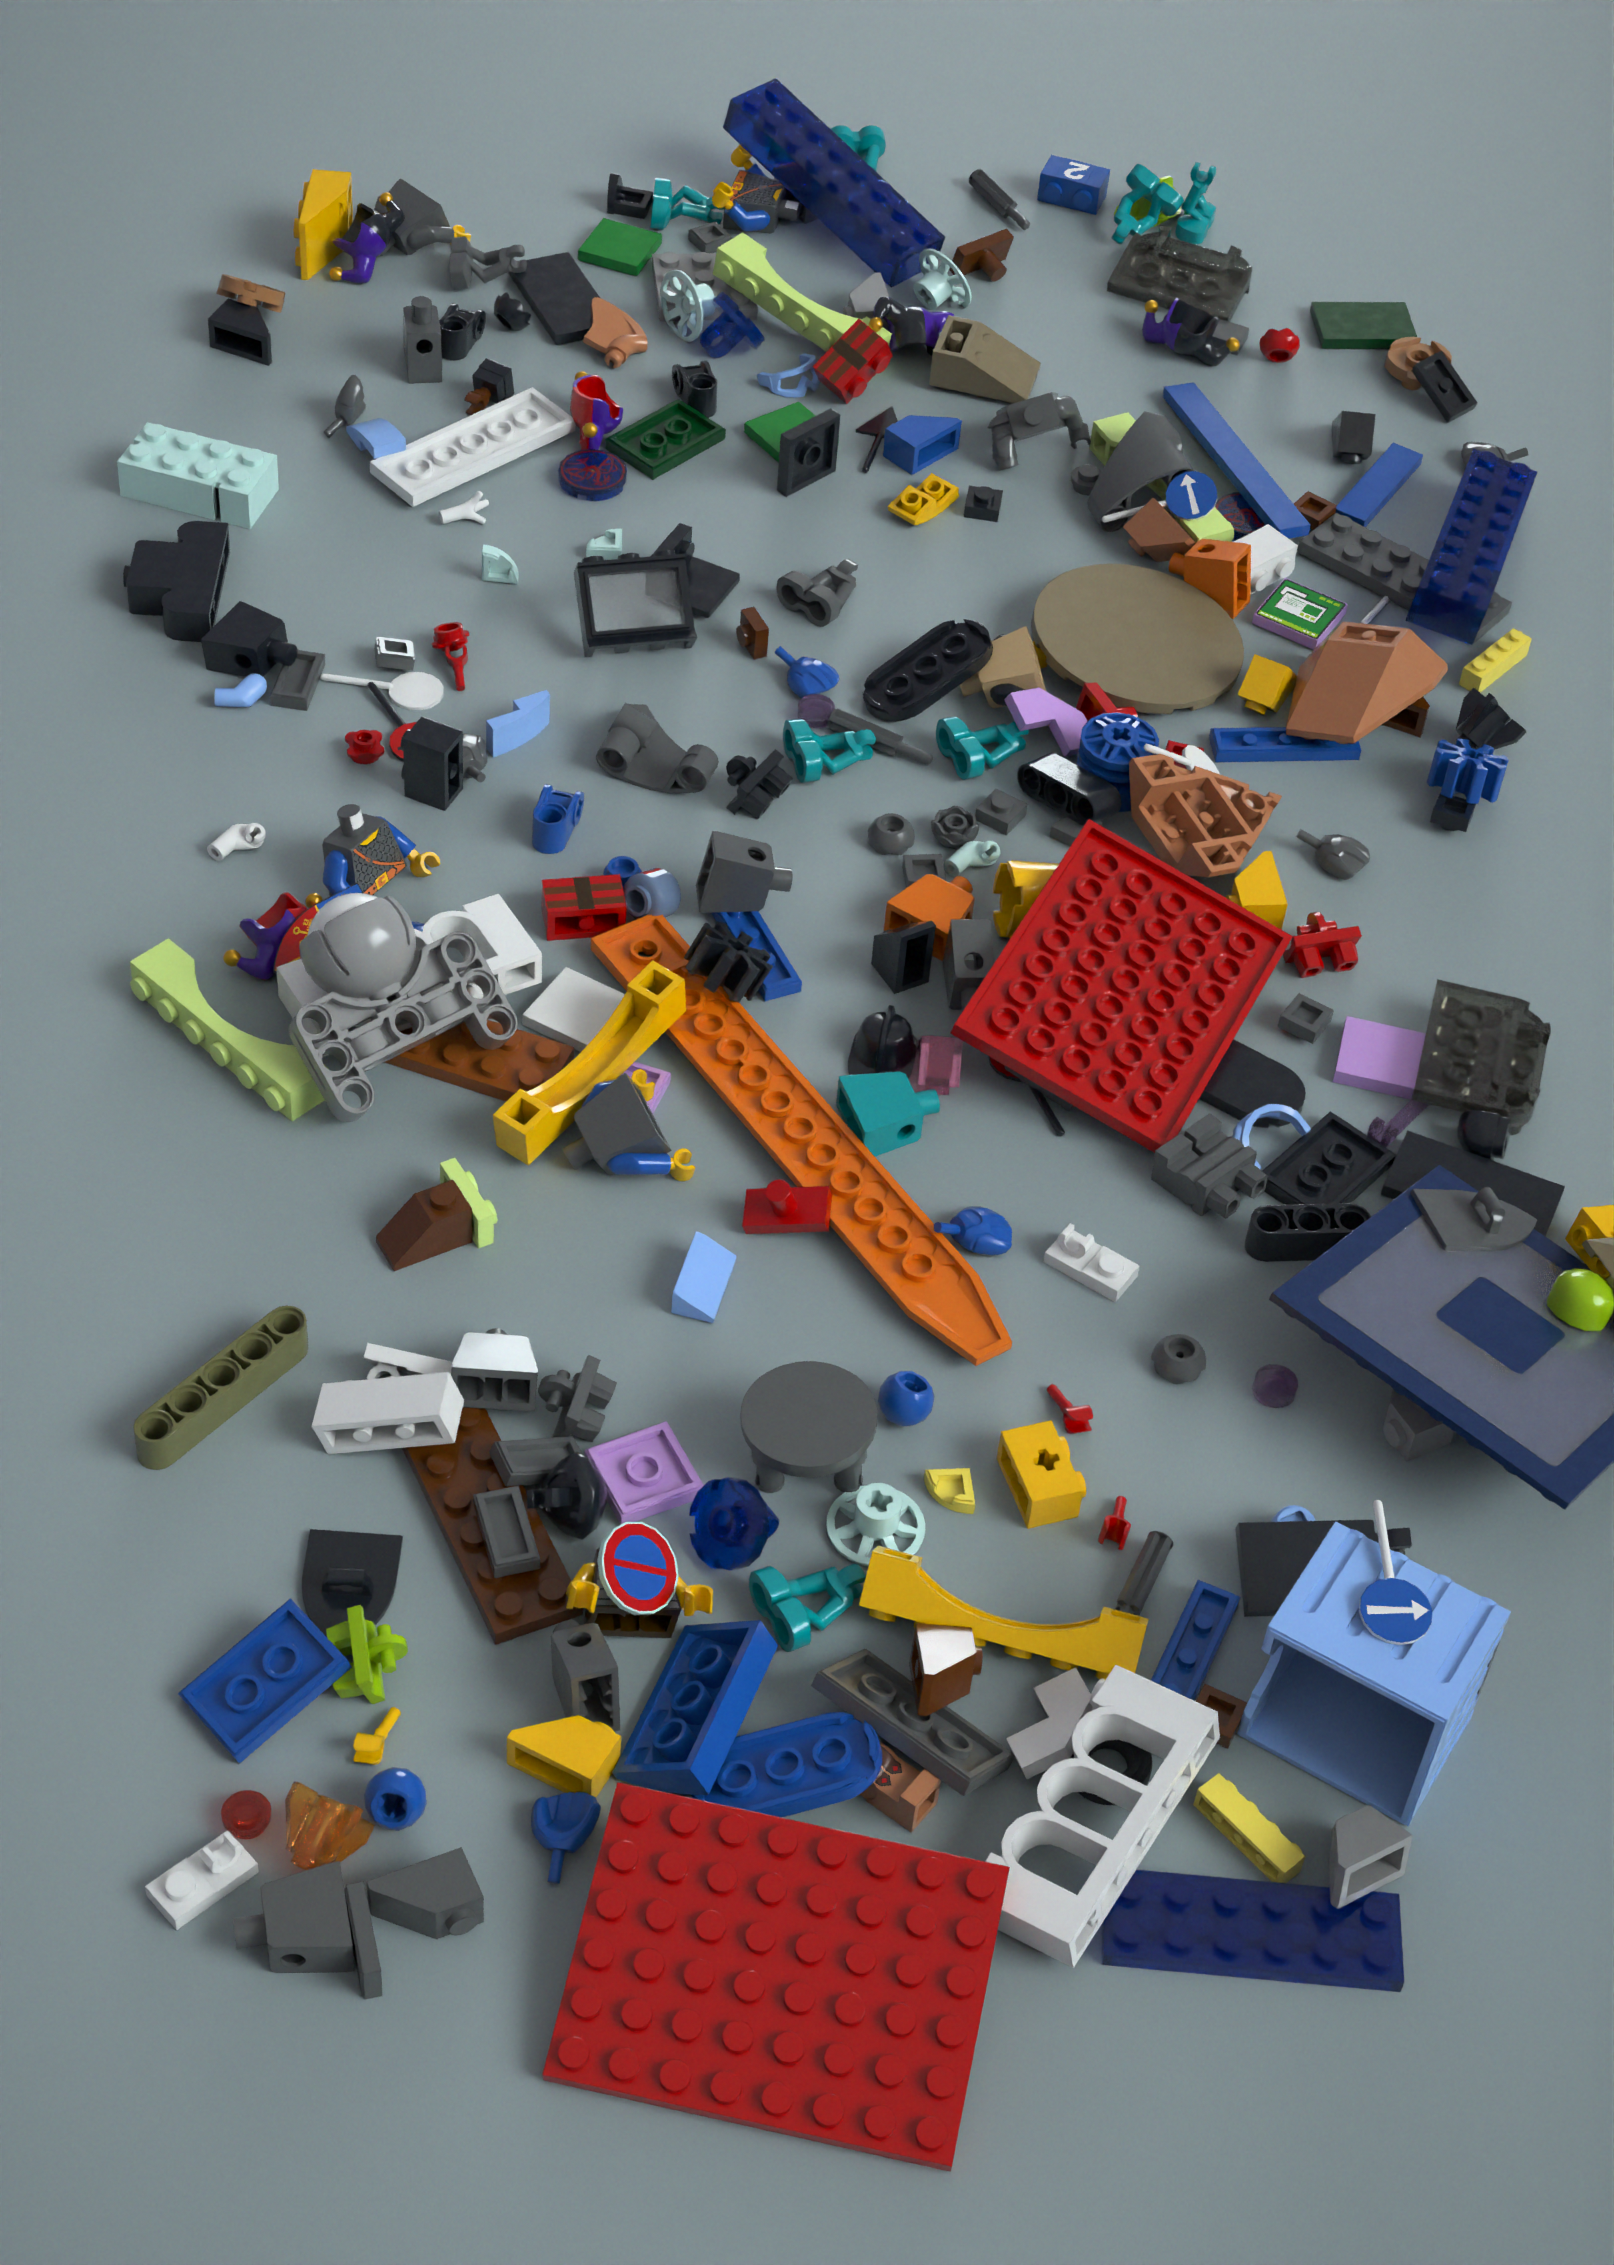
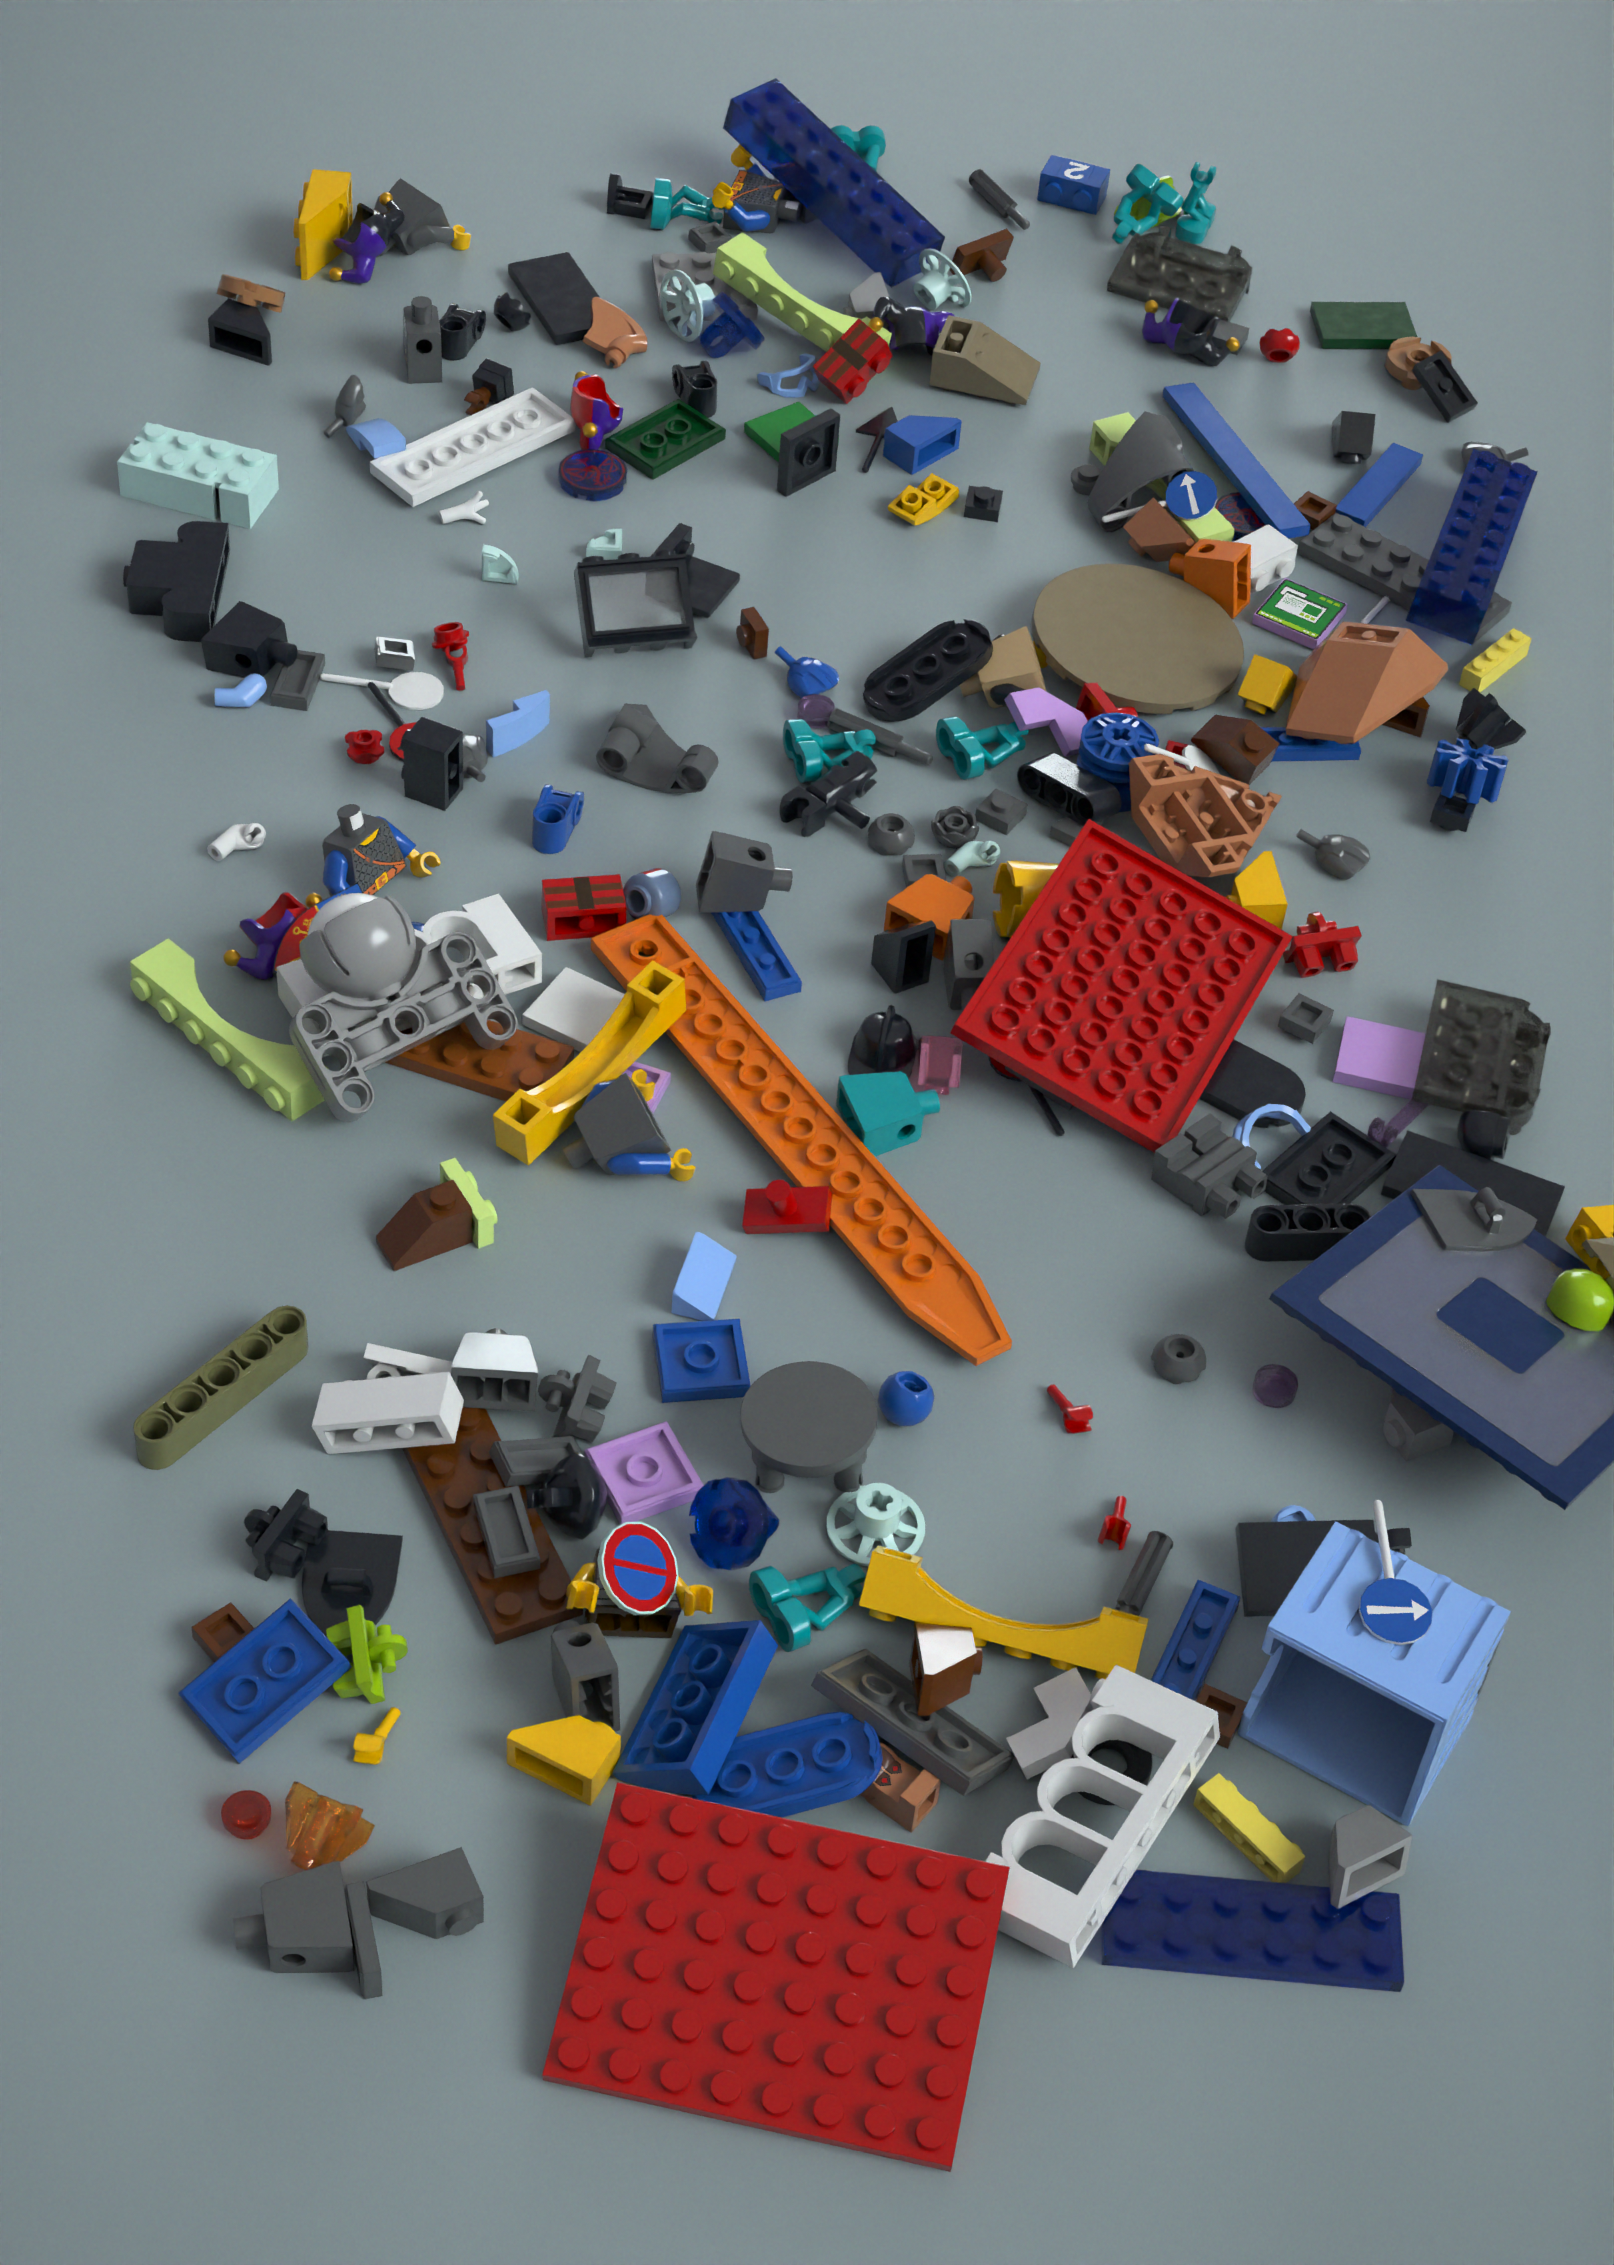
(201, 1880): white plate -> none
(221, 1631): none -> reddish brown plate
(276, 1532): none -> black hips
(395, 1798): blue piece -> none
(462, 263): dark grey piece -> none
(563, 1825): blue piece -> none
(619, 247): green tile -> none
(624, 866): blue plate -> none
(701, 1360): none -> blue tile
(728, 961): black gear -> none
(752, 779): black hips -> none
(813, 595): dark grey piece -> none
(831, 794): none -> black piece
(951, 1488): light yellow tile -> none
(979, 1230): blue piece -> none
(1031, 419): dark grey torso -> none
(1040, 1474): yellow brick -> none
(1091, 1263): white plate -> none
(1237, 746): none -> reddish brown slope

